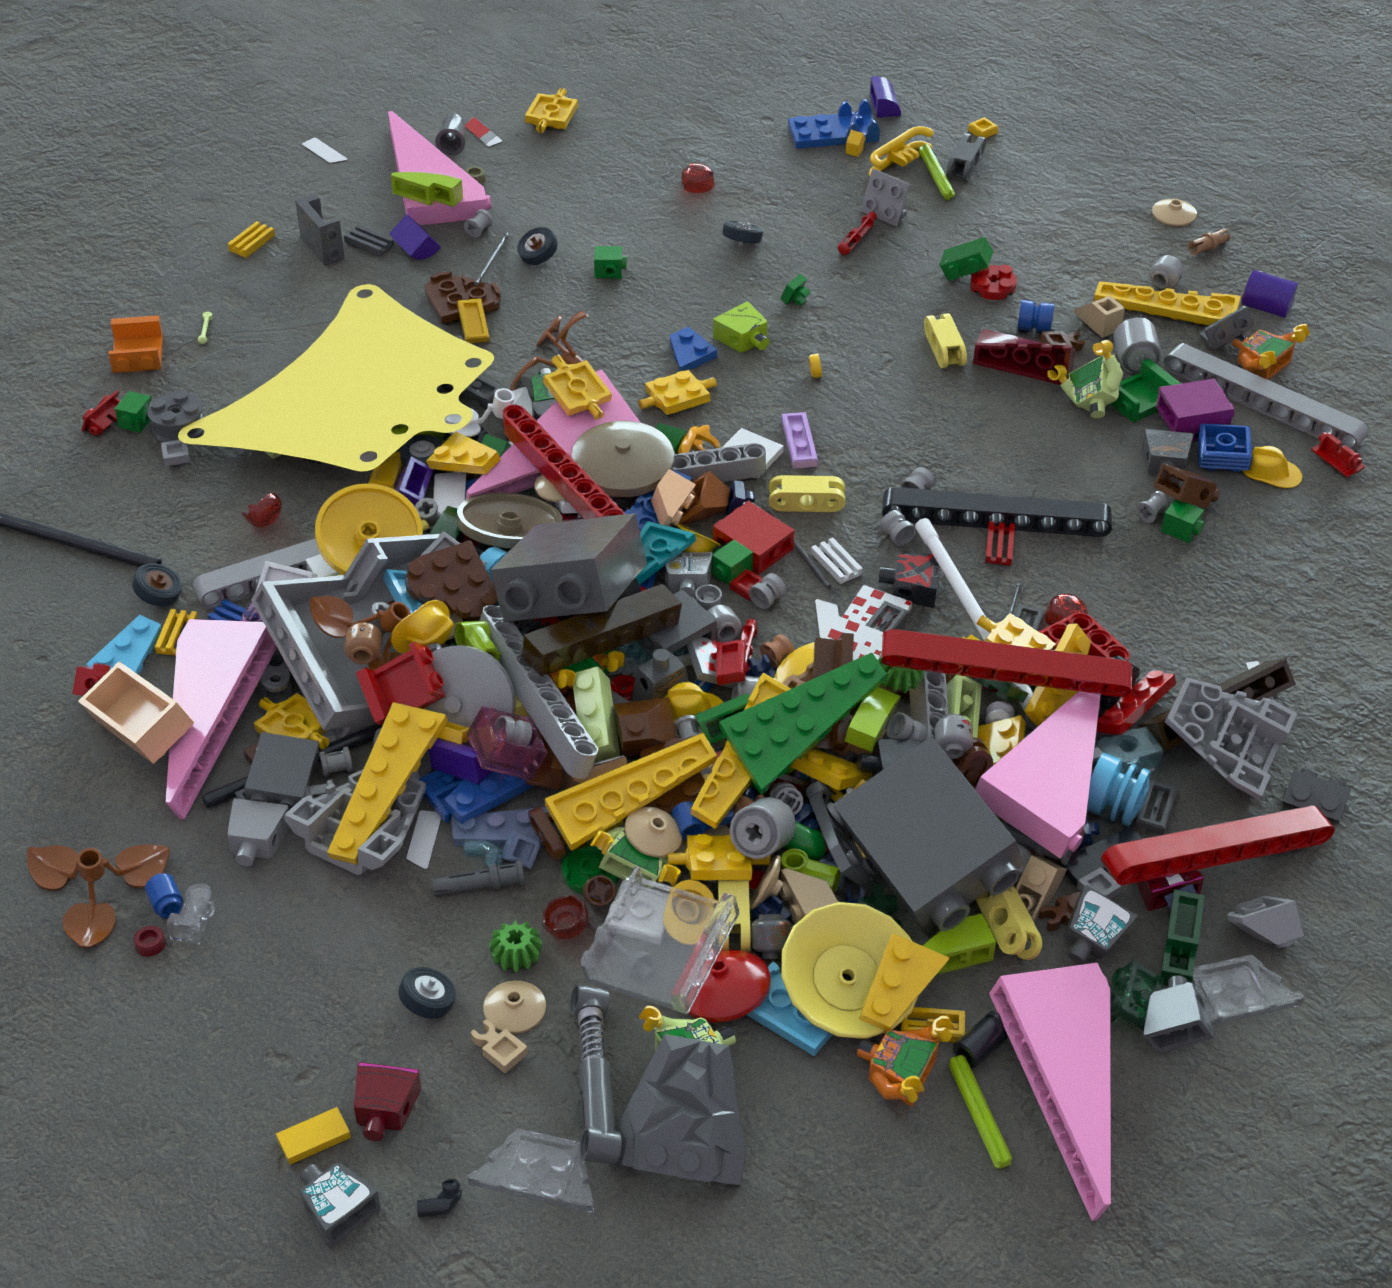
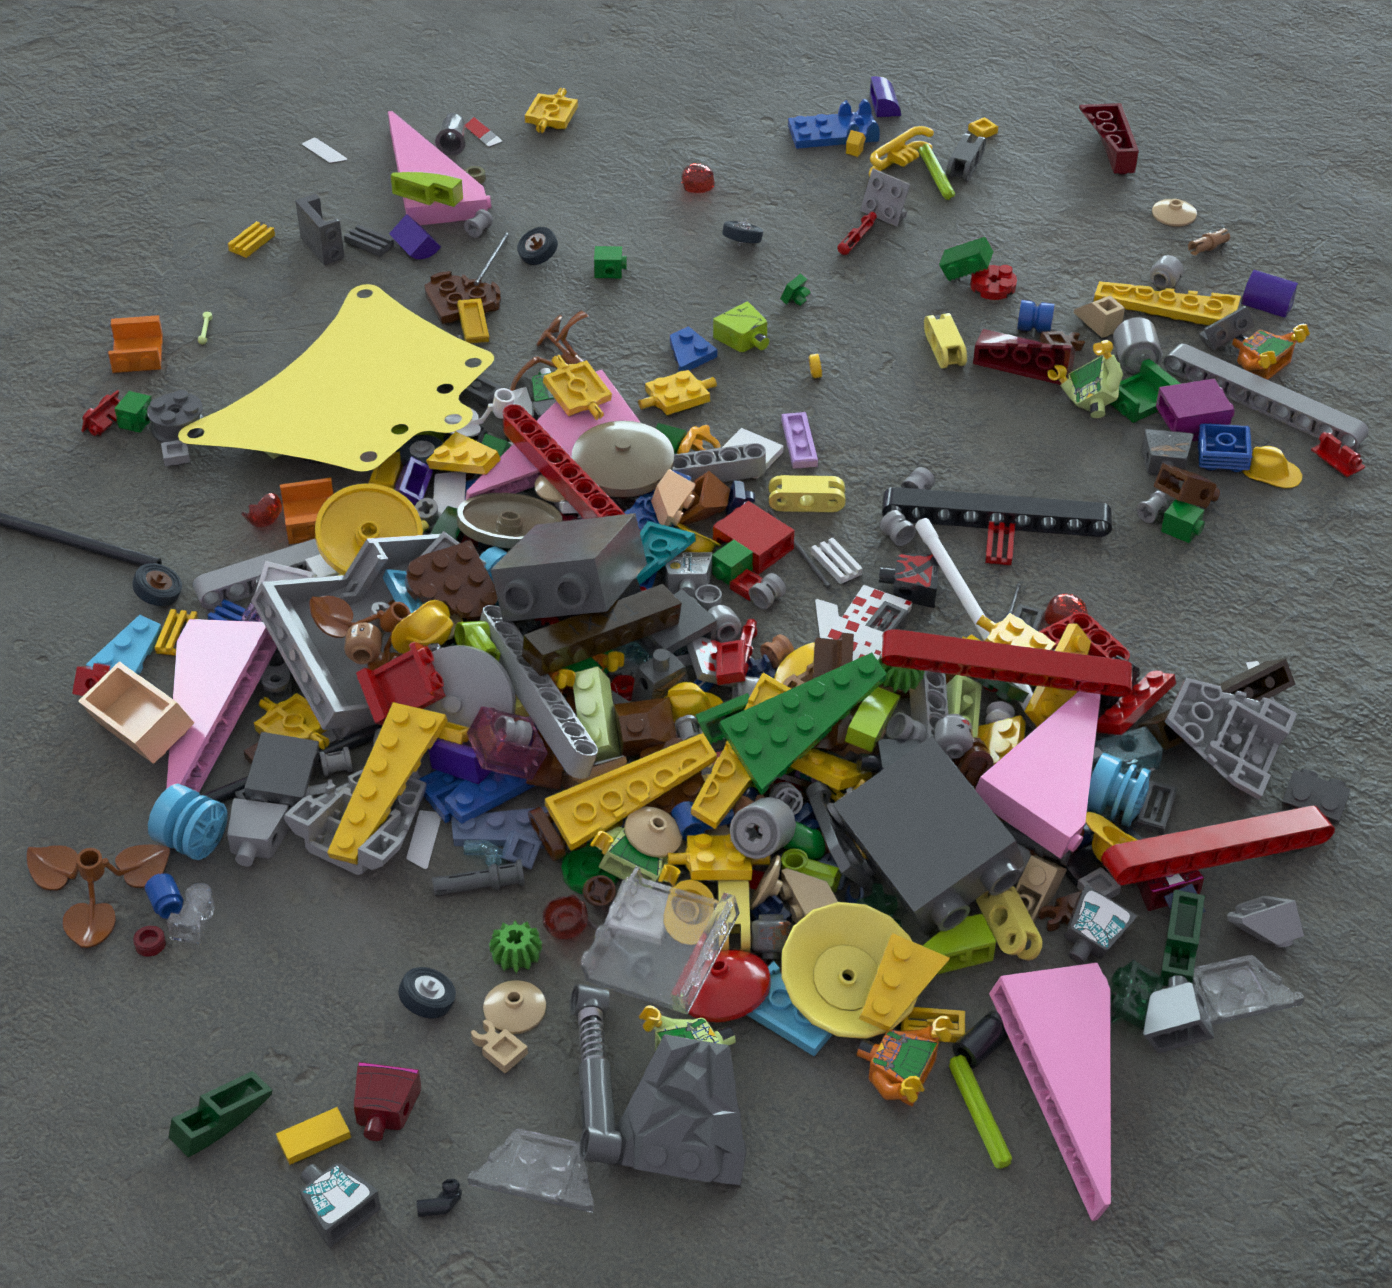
(187, 821): none -> medium azure wheel
(218, 1113): none -> dark green slope
(302, 506): none -> orange panel
(1105, 834): none -> yellow piece
(1115, 134): none -> dark red wedge

